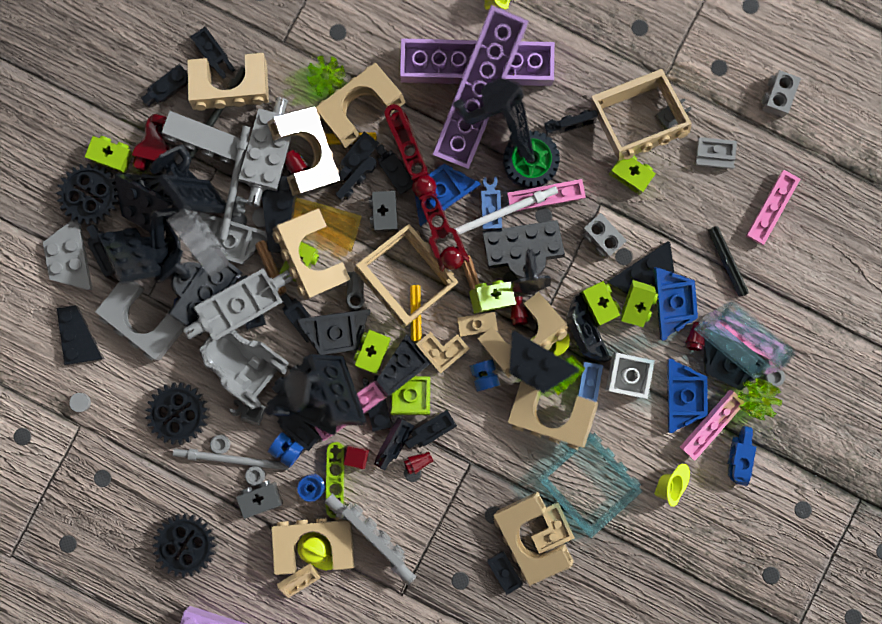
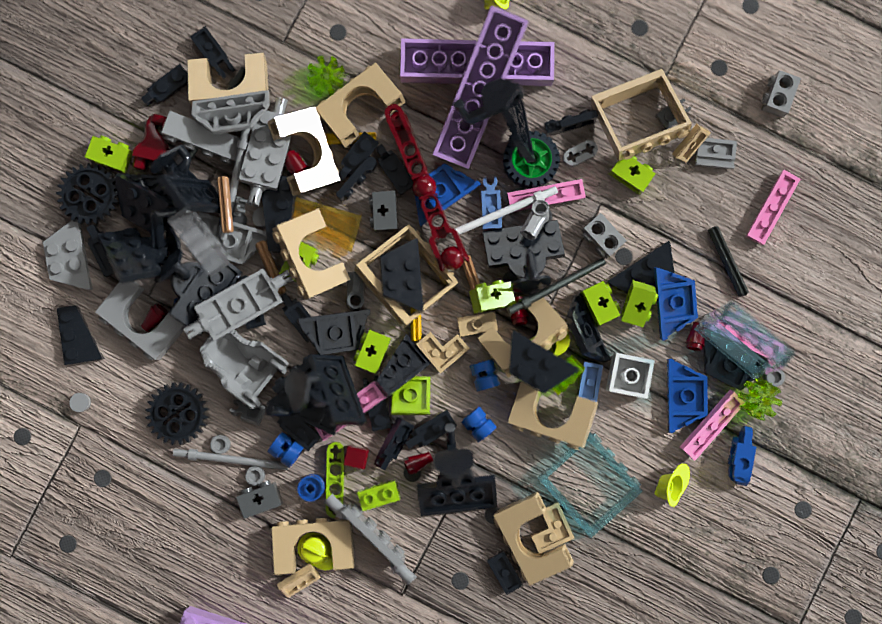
(154, 317): none -> dark red cone
(199, 554): black gear -> none
(225, 204): none -> medium nougat axle
(231, 112): none -> light grey wedge
(379, 495): none -> lime brick
(402, 276): none -> black wing
(456, 484): none -> black plate
(478, 424): none -> blue wheel
(525, 302): none -> pearl dark grey bar
(535, 220): none -> light grey piece
(578, 150): none -> light grey beam
(691, 143): none -> tan tile

